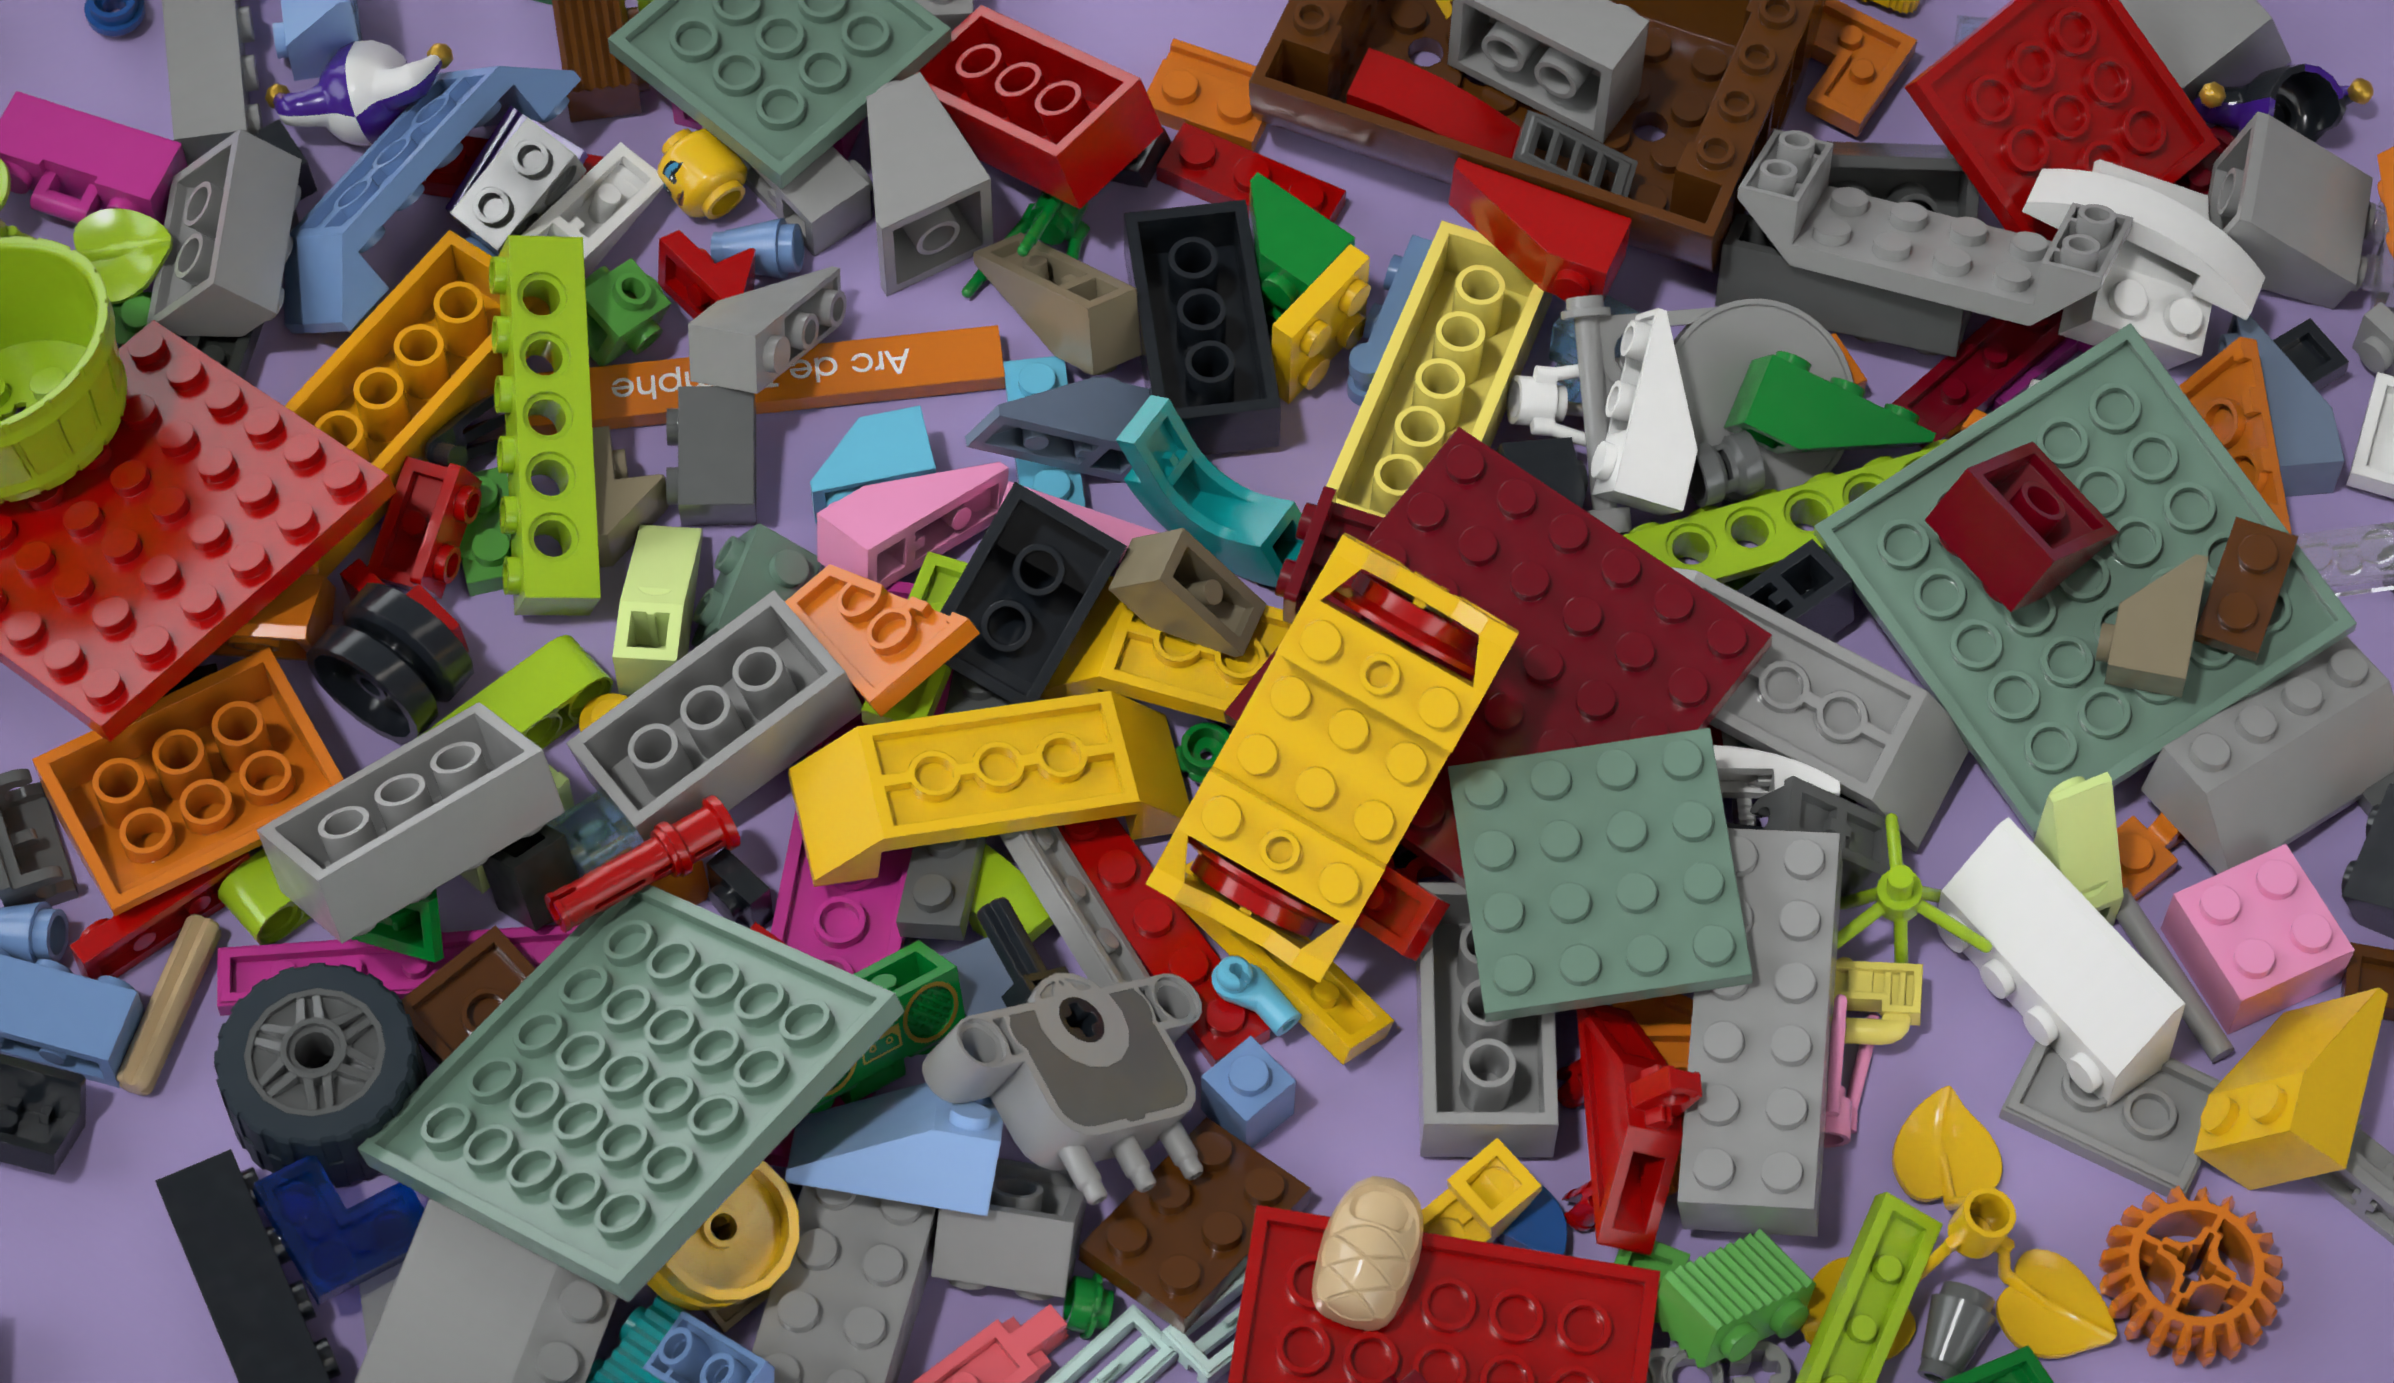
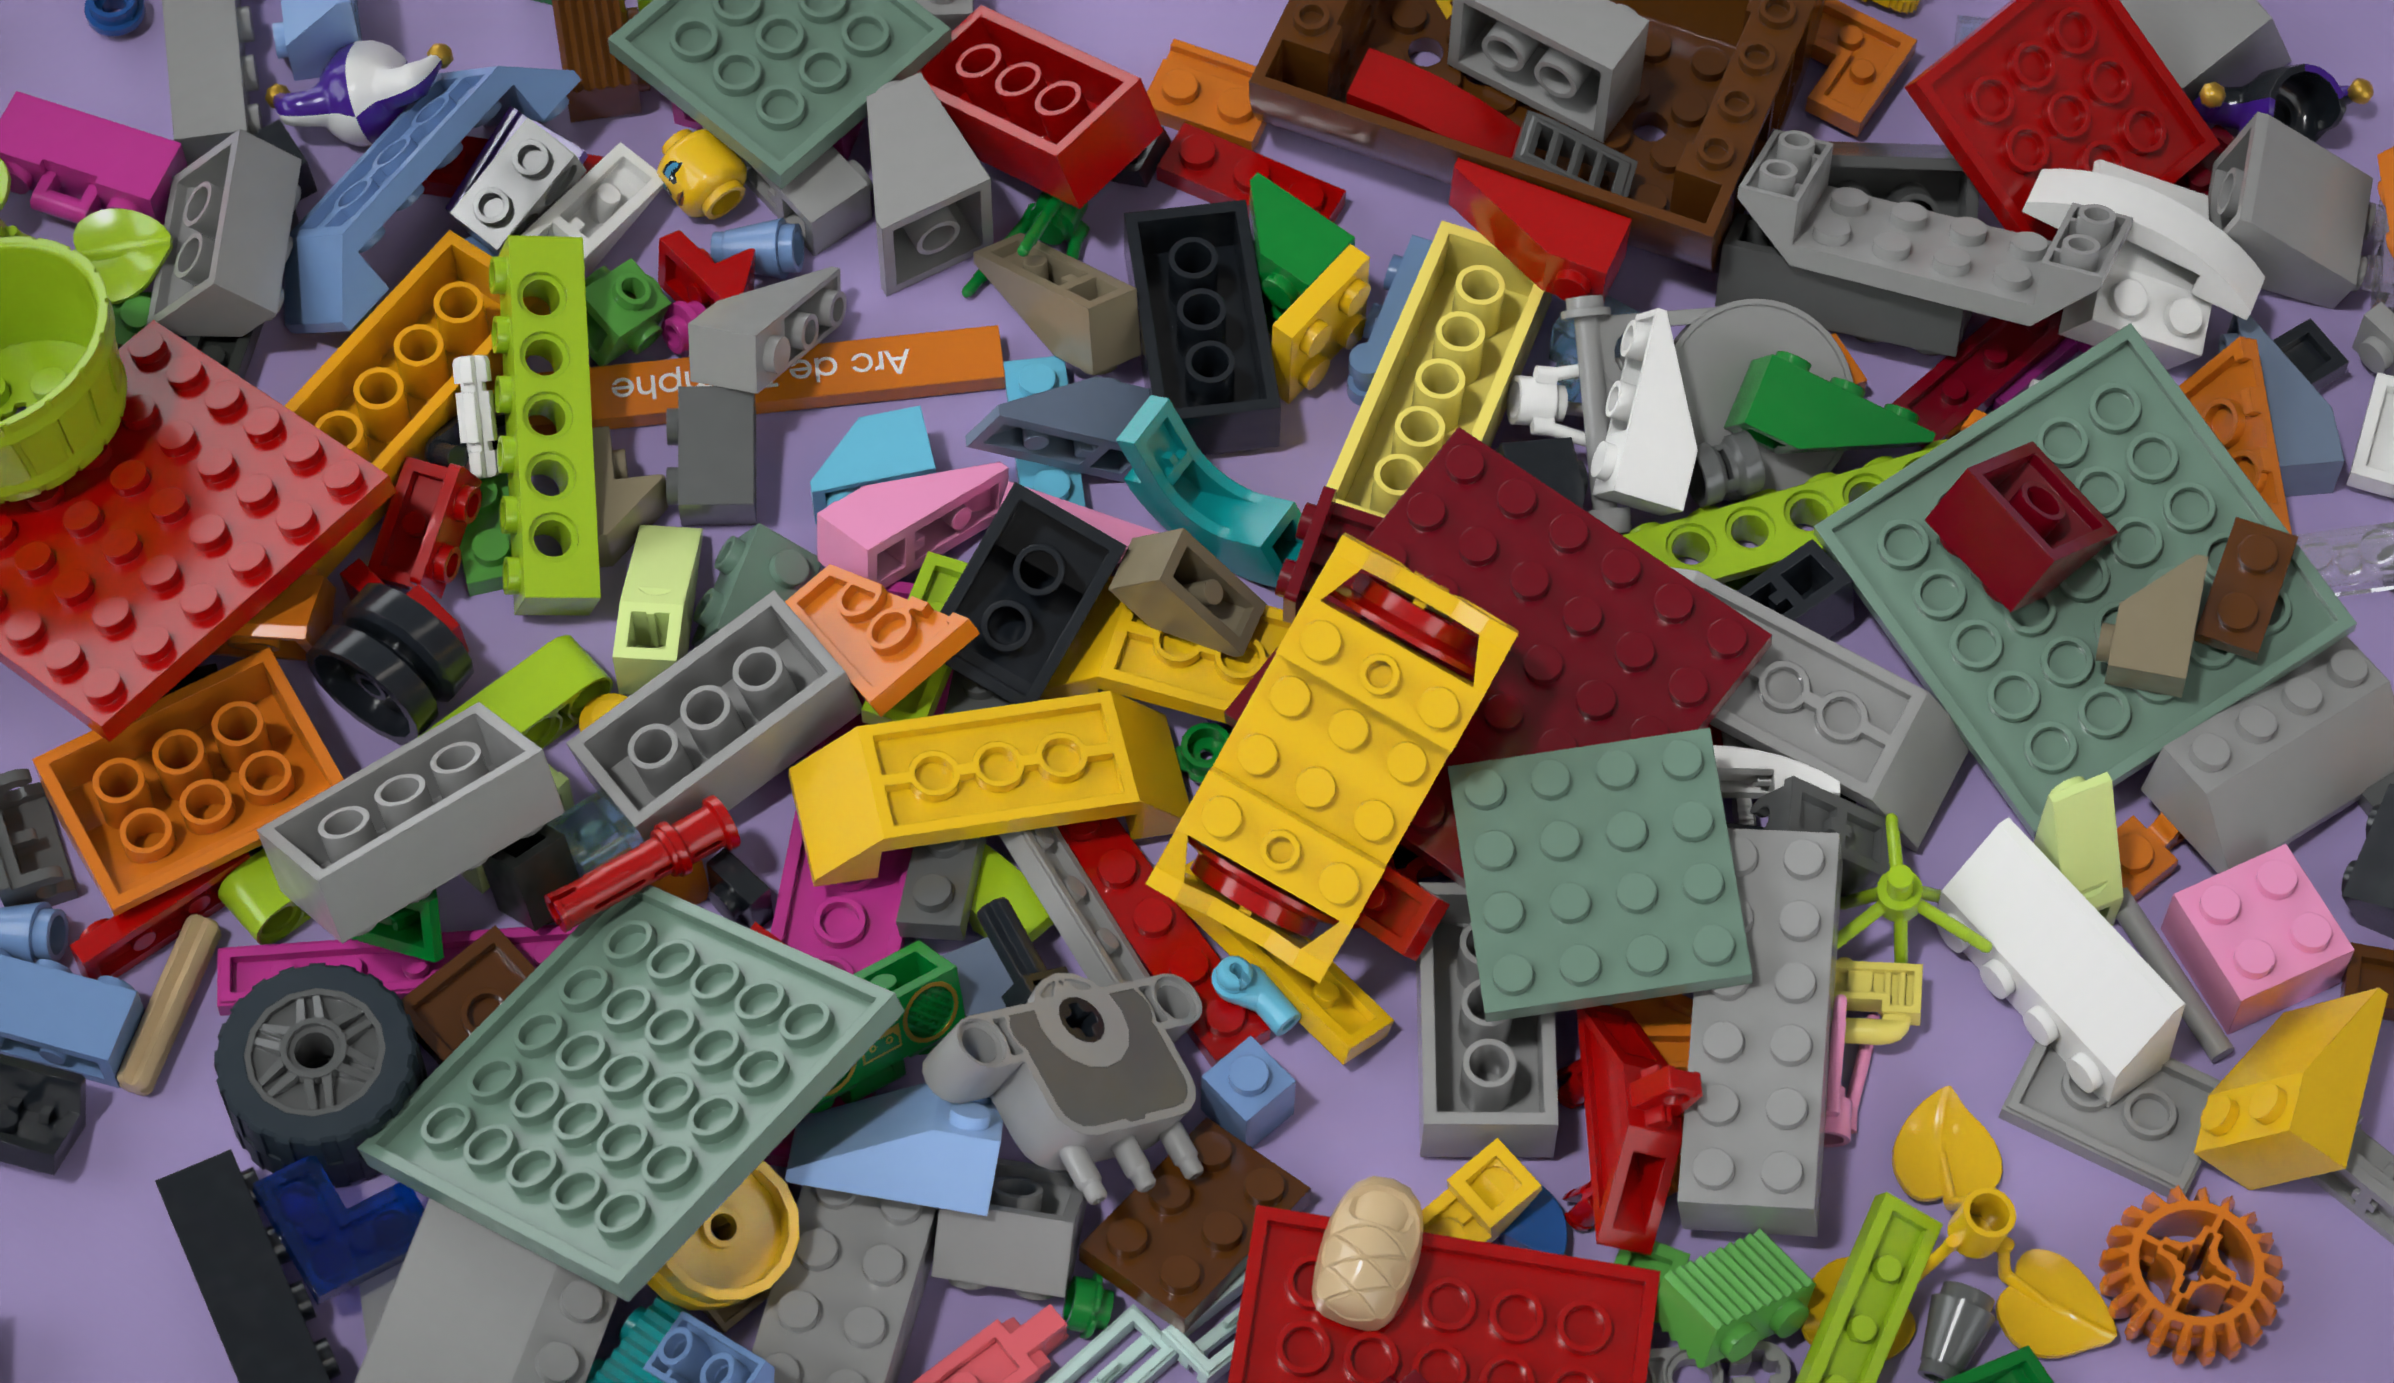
(476, 413): none -> white axle
(676, 325): none -> dark pink plate

